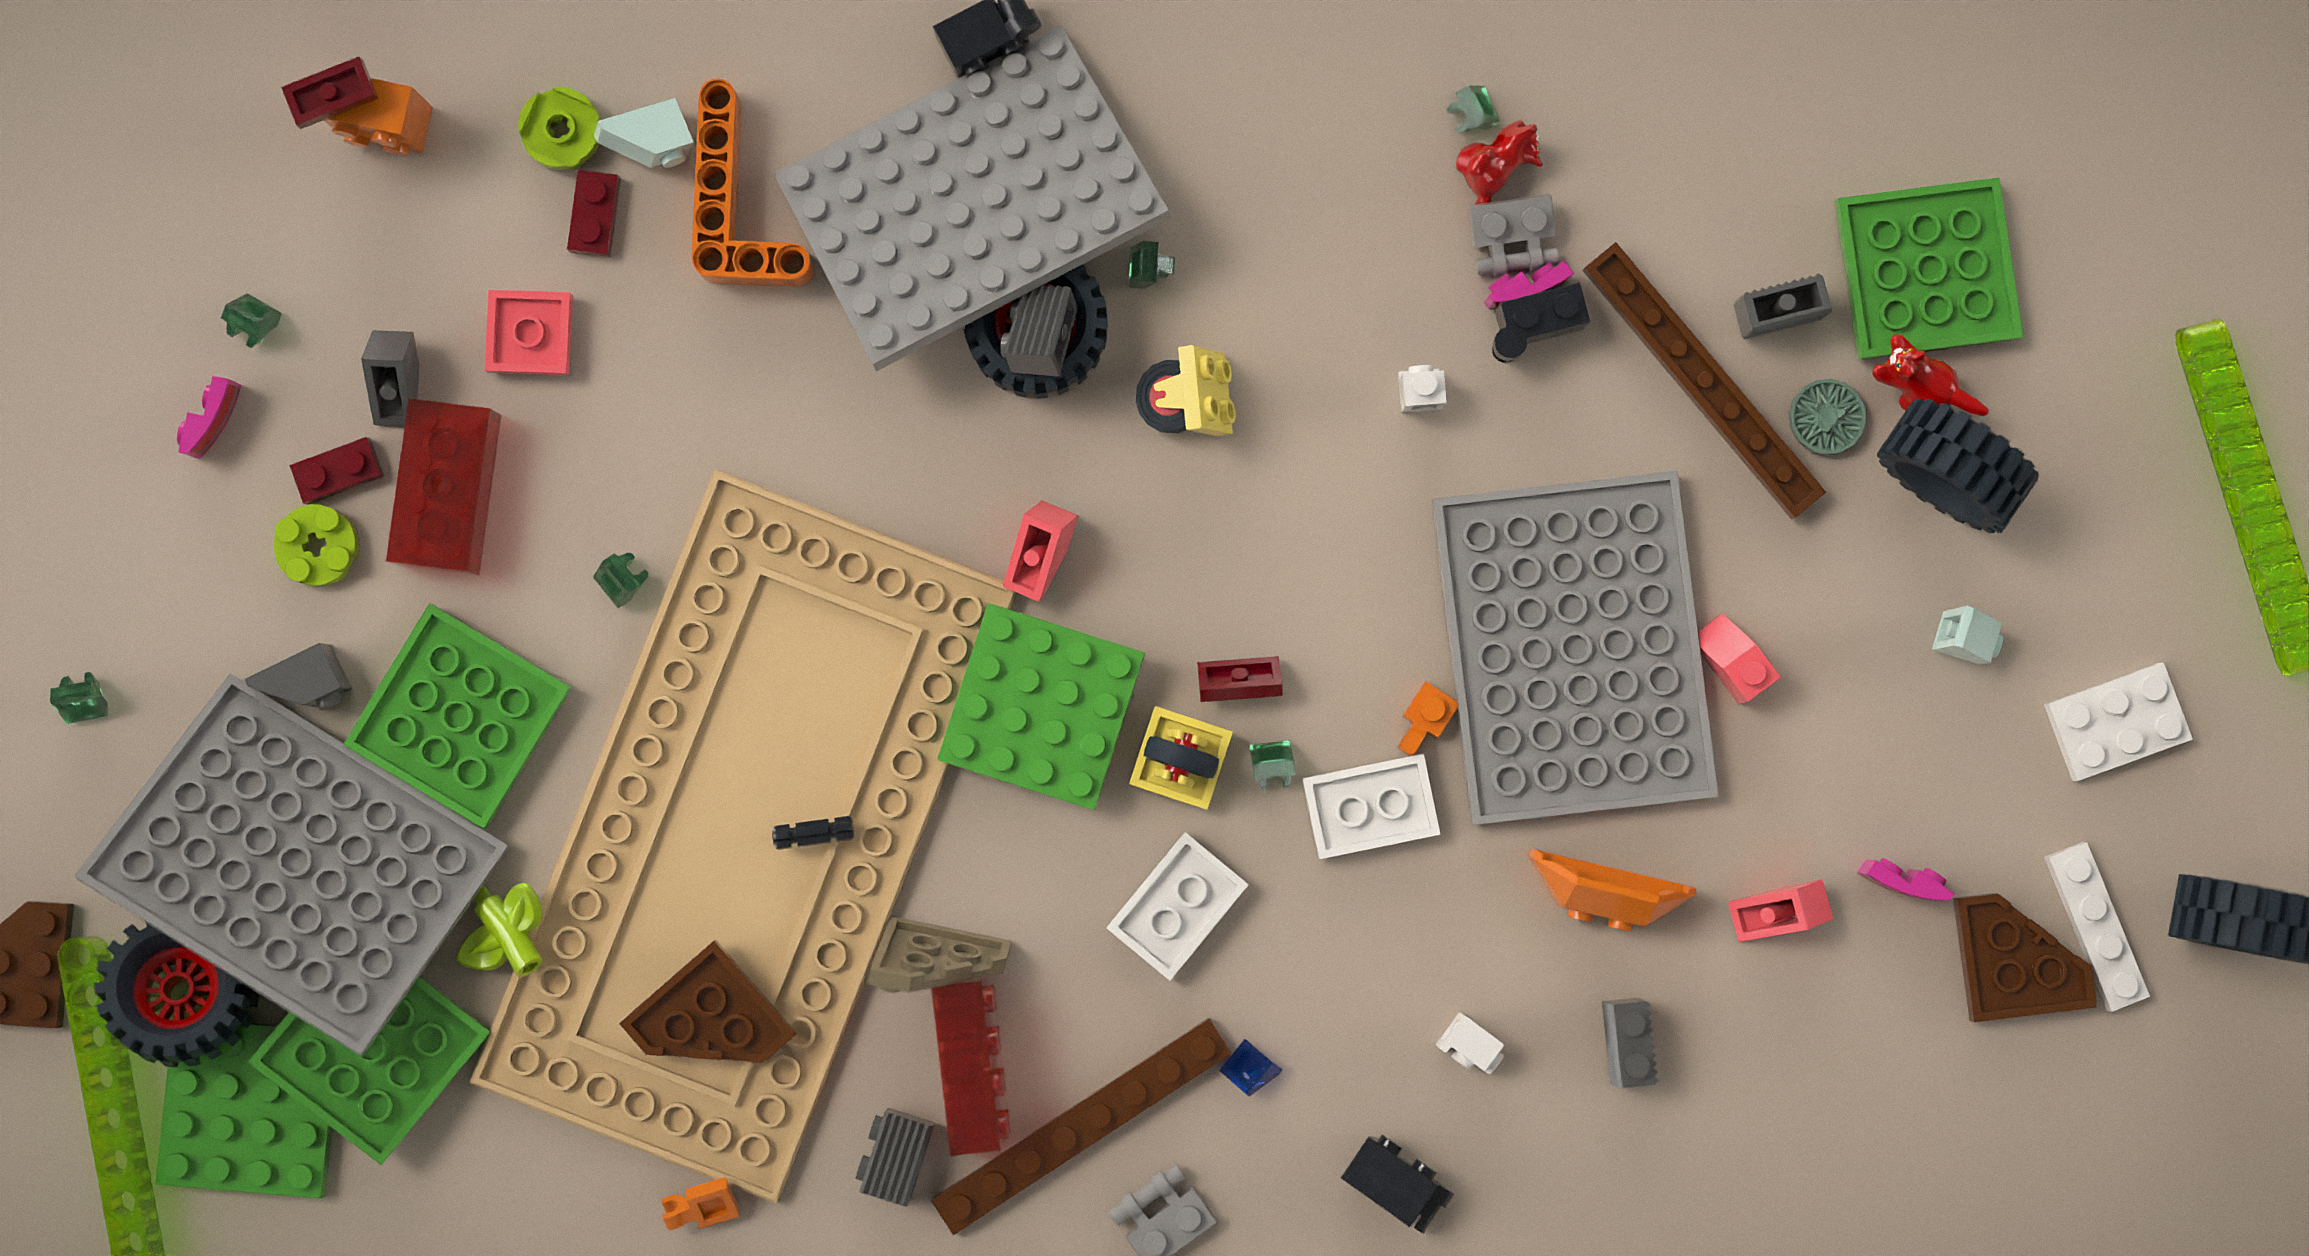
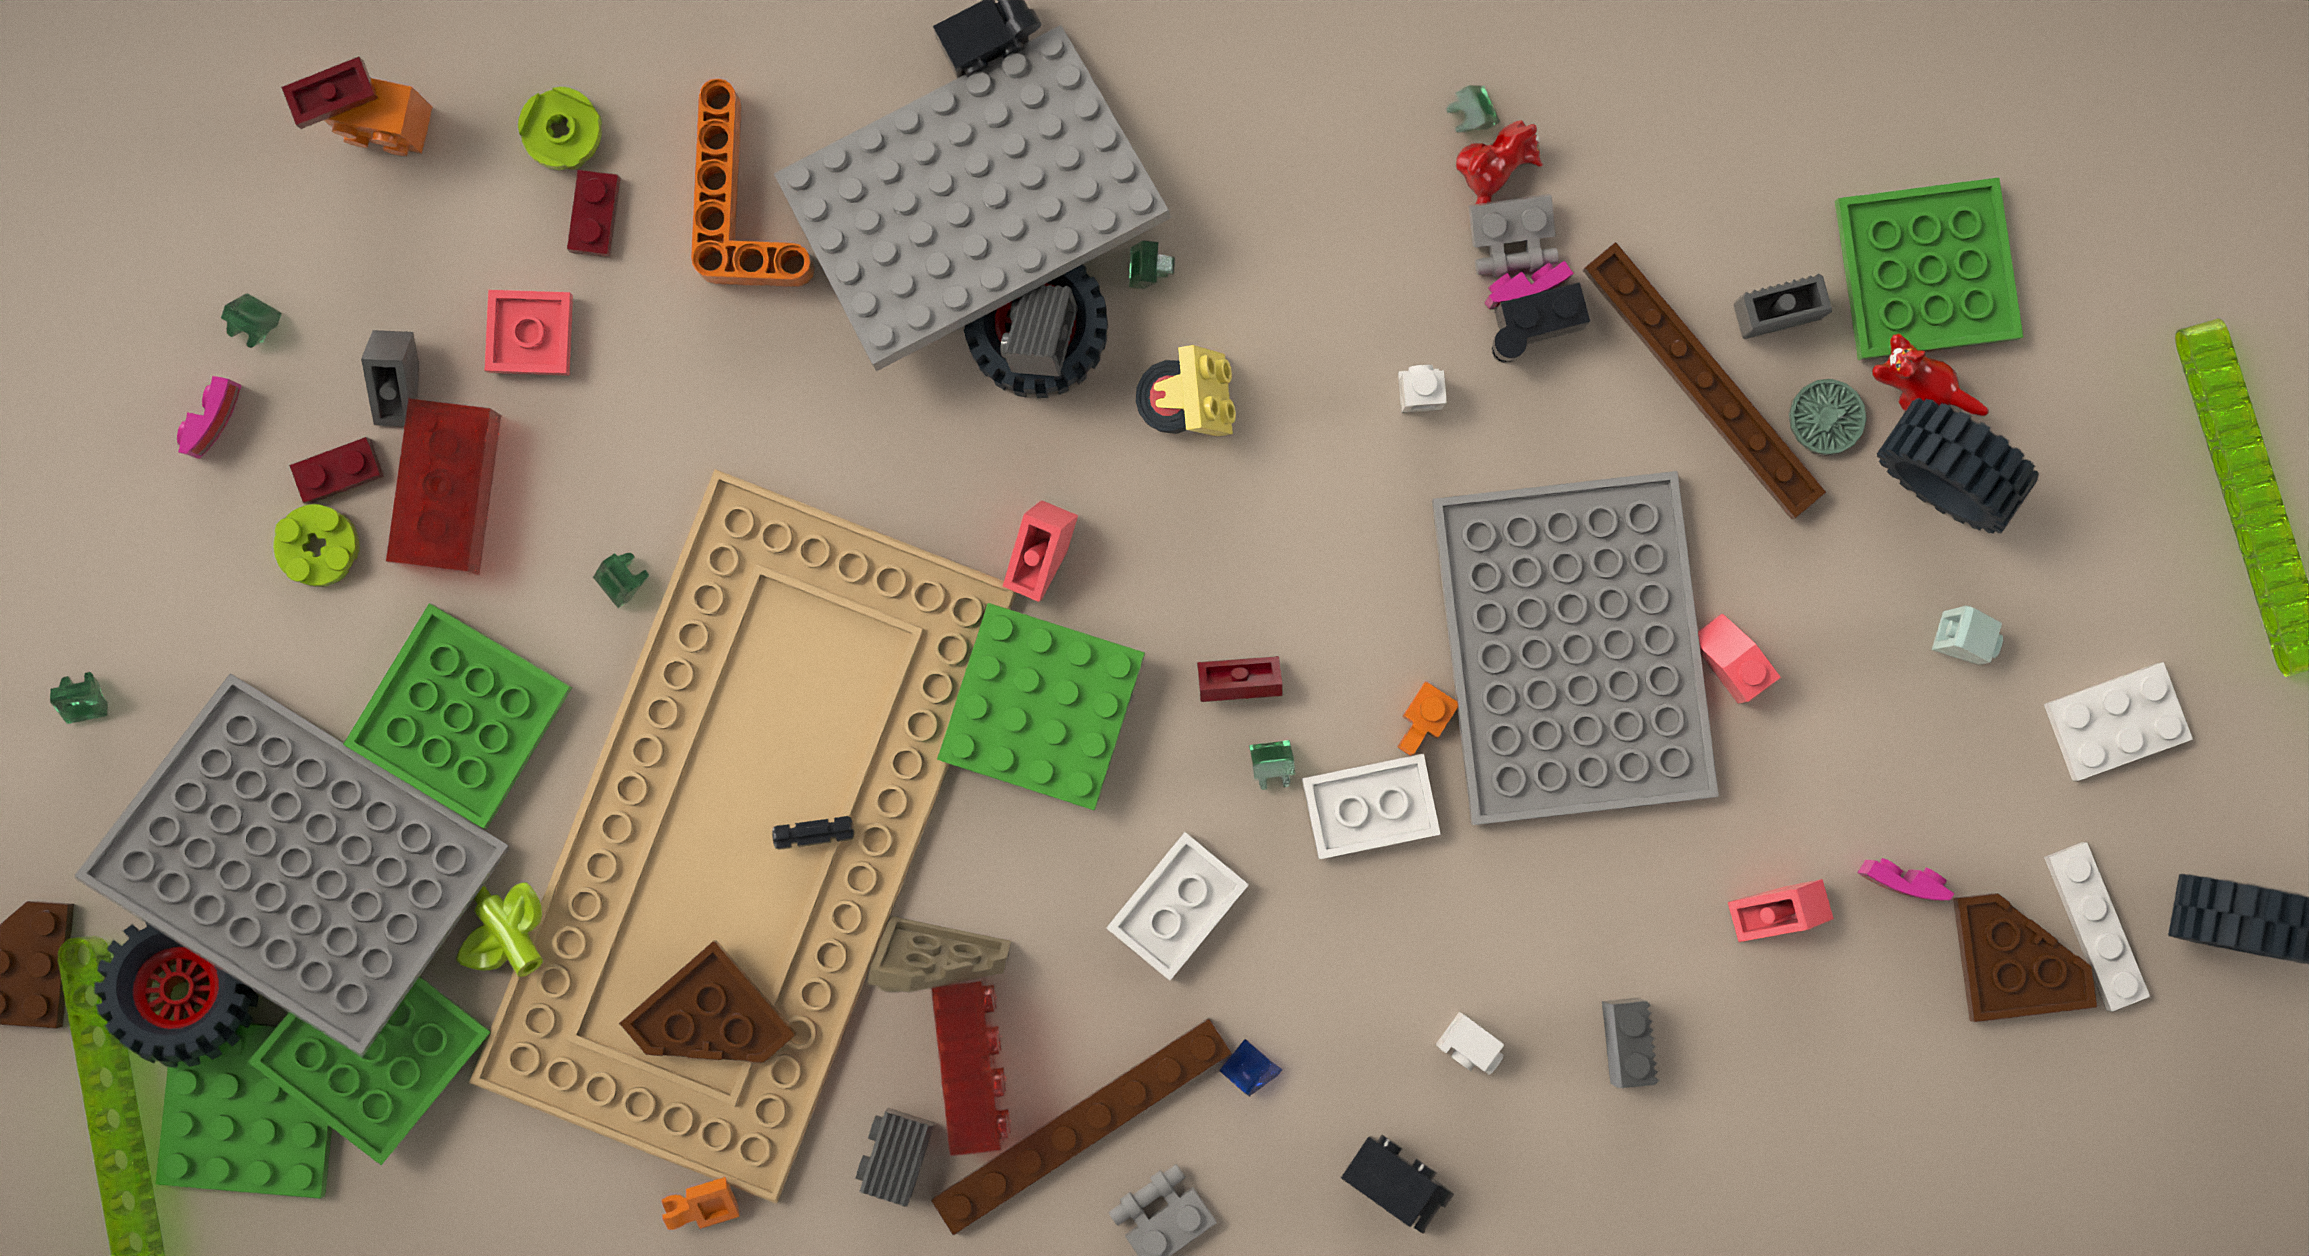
(305, 678): dark grey slope -> none
(648, 134): light aqua slope -> none
(1181, 757): light yellow plate -> none
(1607, 891): orange wedge -> none

